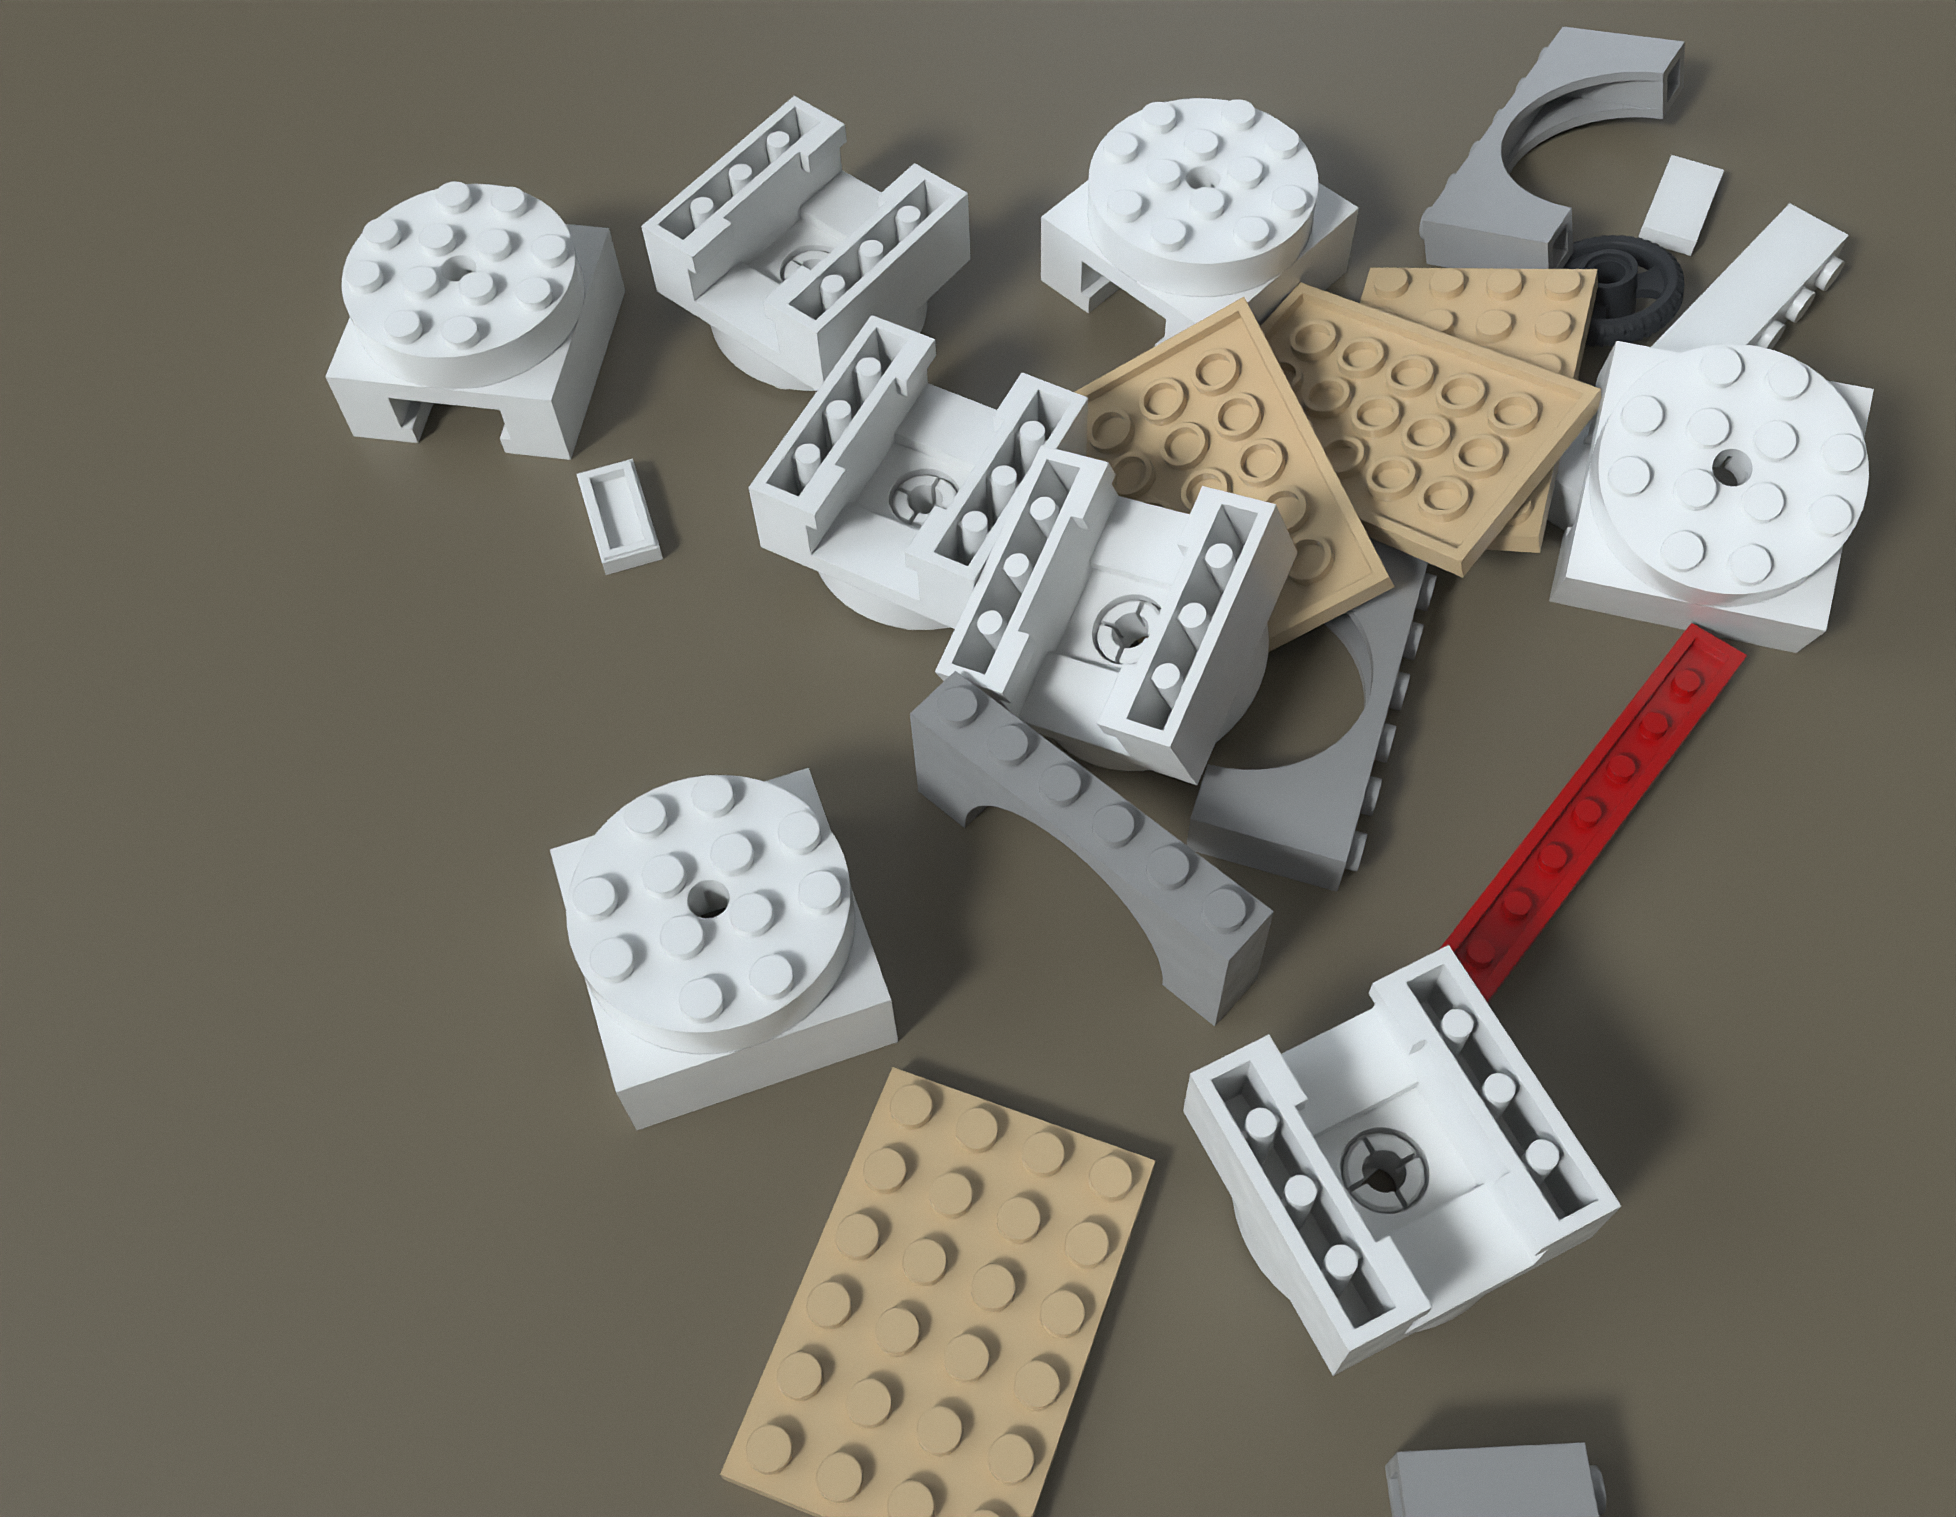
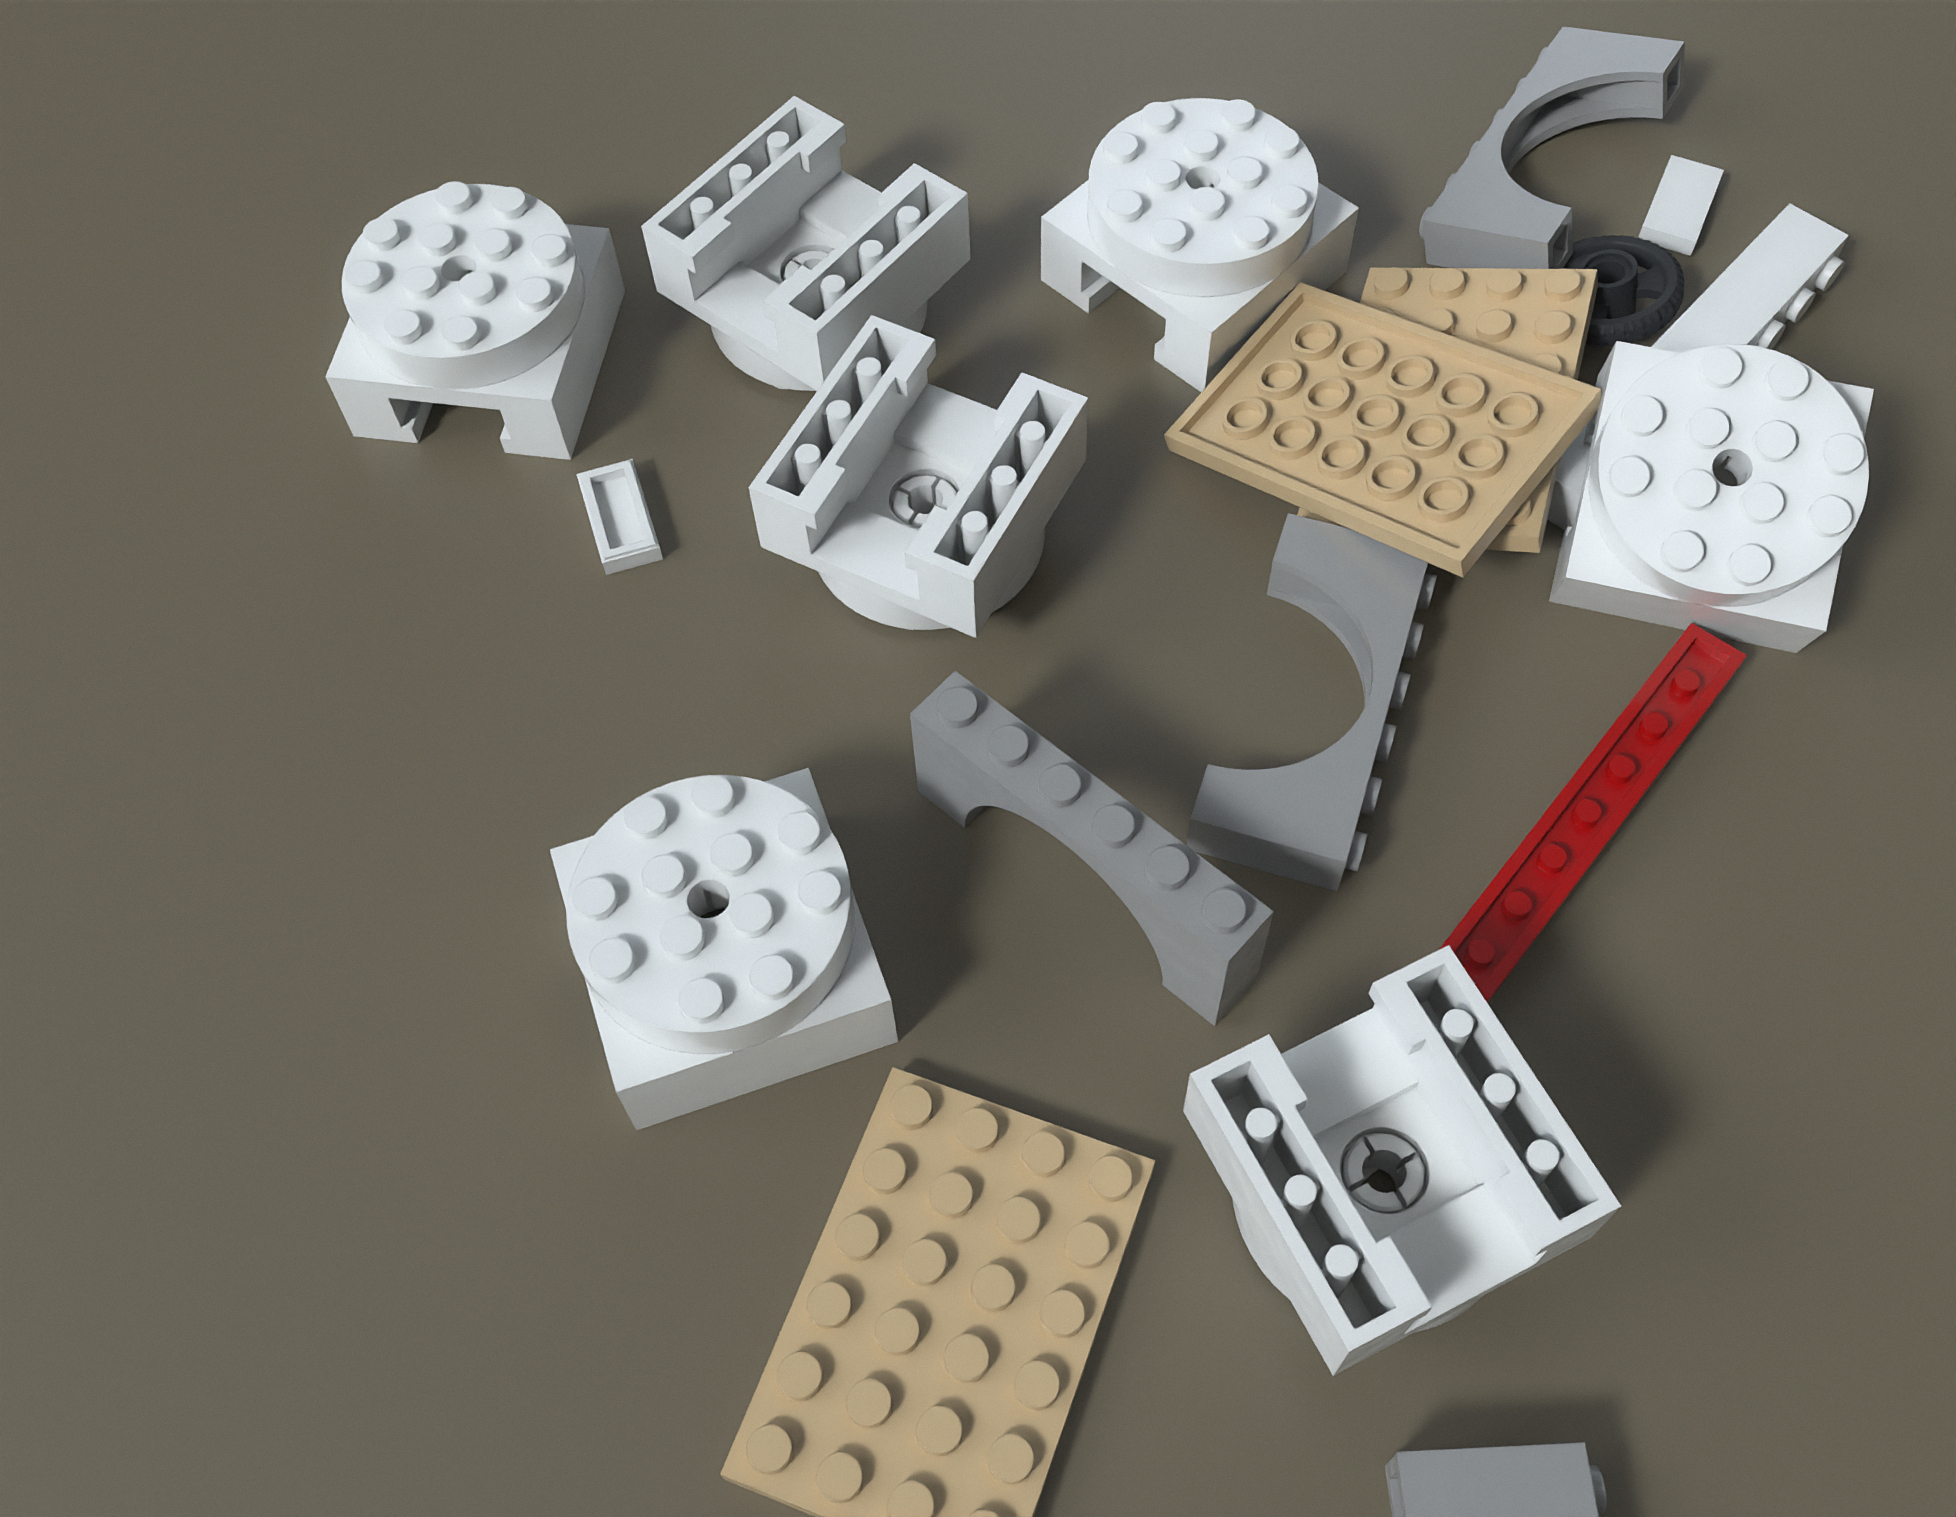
(1091, 575): white piece -> none
(1225, 418): tan plate -> none

